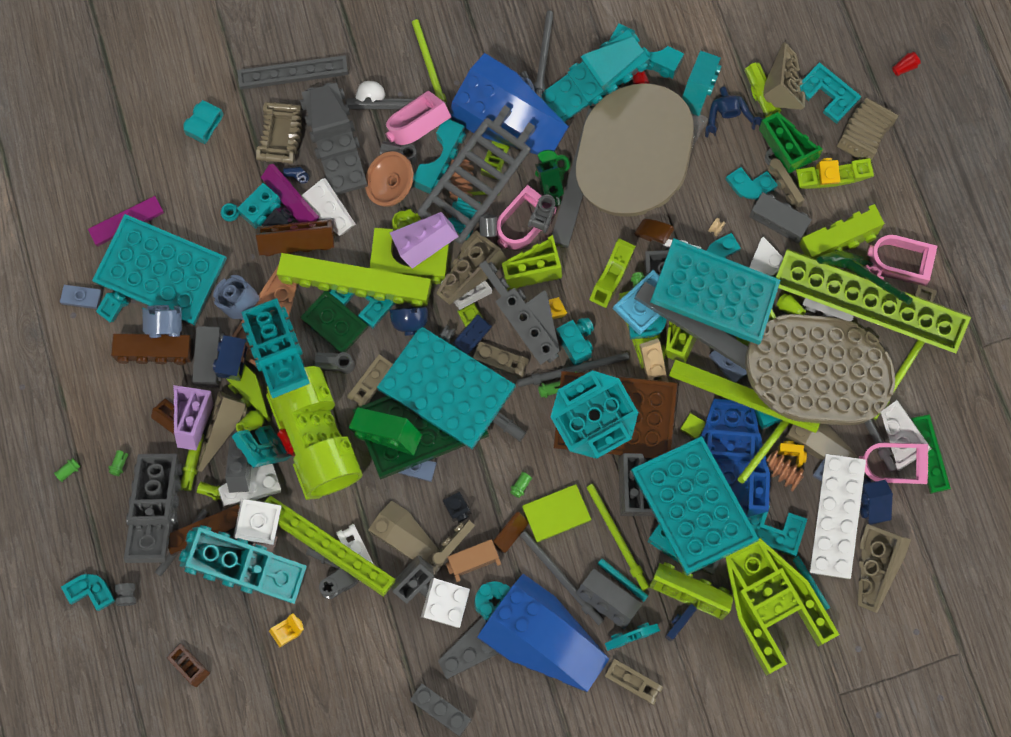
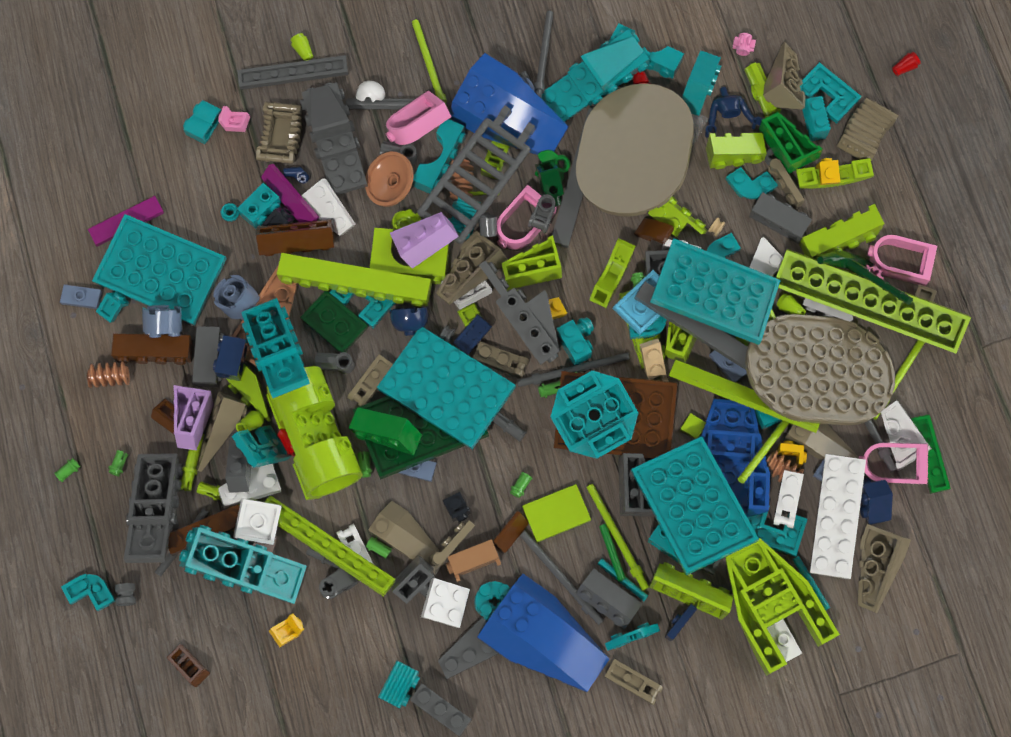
(108, 375): none -> nougat piece
(233, 120): none -> bright pink bracket
(301, 46): none -> lime cone
(364, 463): none -> bright green pin
(378, 547): none -> bright green pin
(399, 684): none -> teal brick
(612, 552): none -> green bar
(676, 216): none -> lime bracket
(735, 150): none -> lime wedge
(744, 44): none -> bright pink gear
(784, 640): none -> white plate
(788, 498): none -> white plate
(816, 118): none -> teal brick

